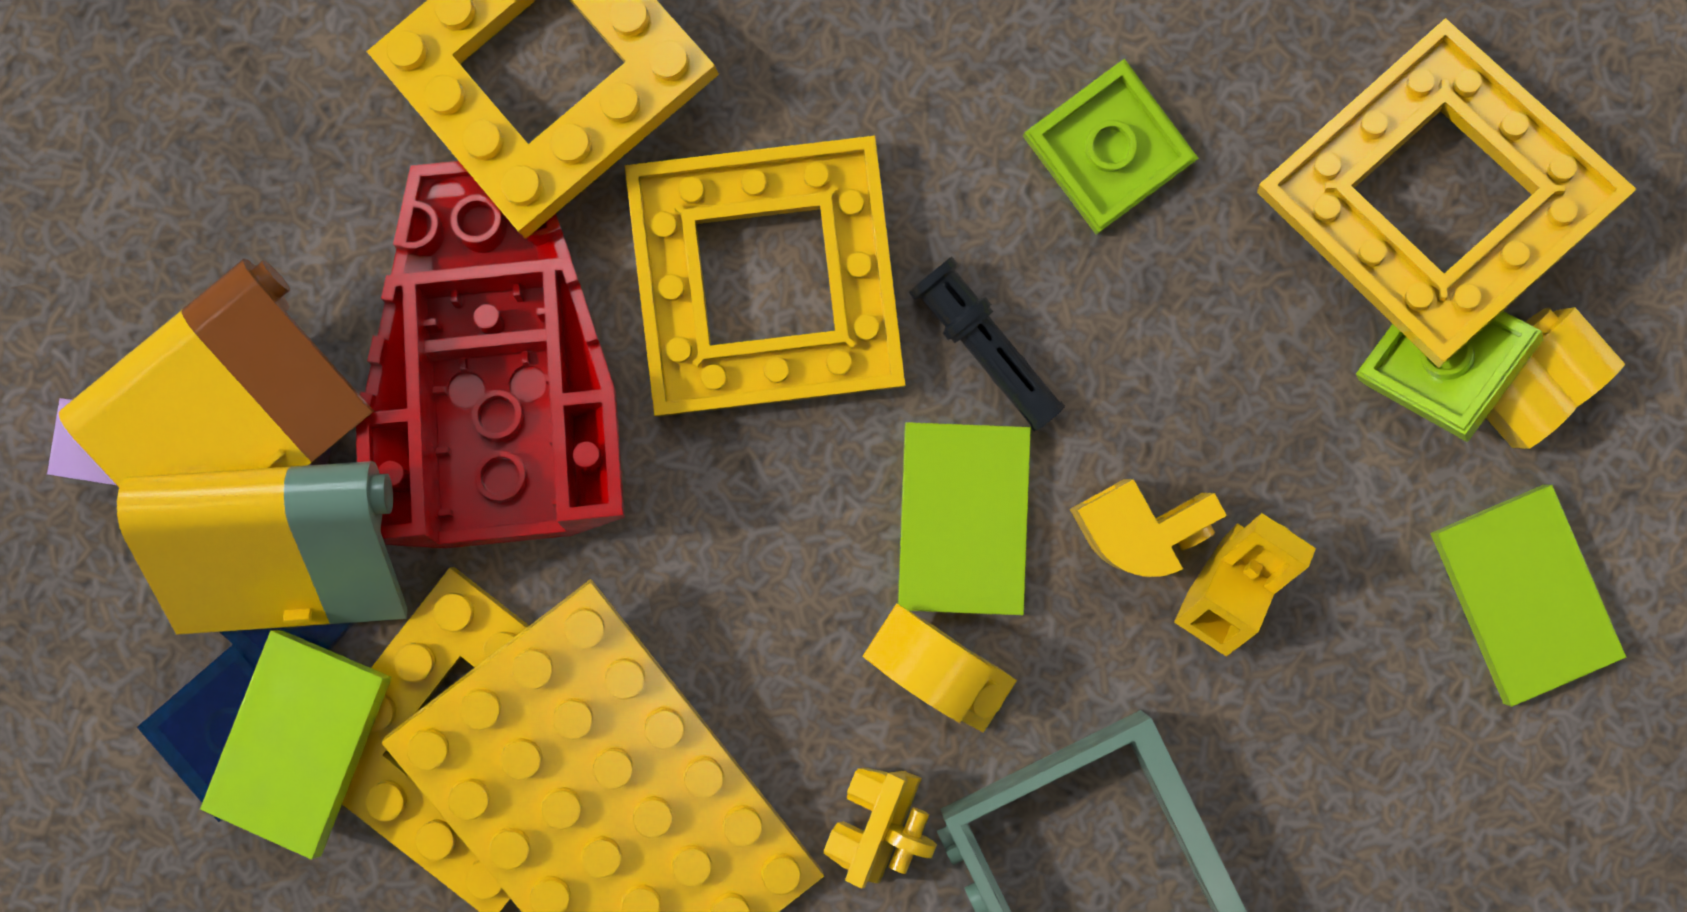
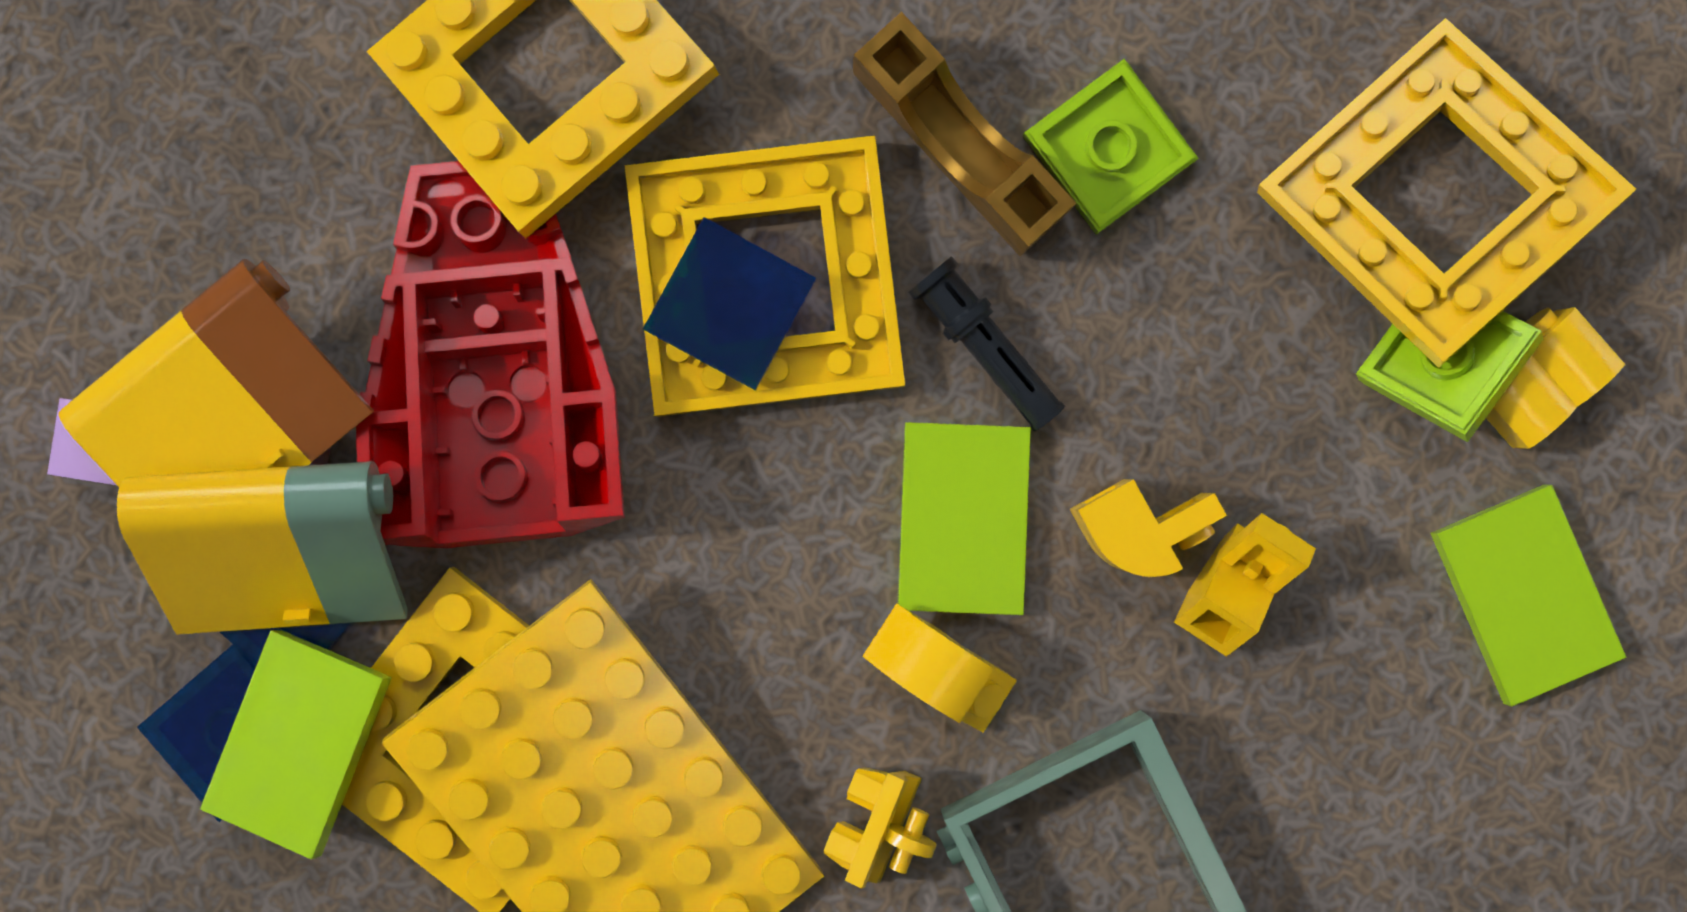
(729, 304): none -> clear blue tile
(927, 102): none -> pearl gold arch

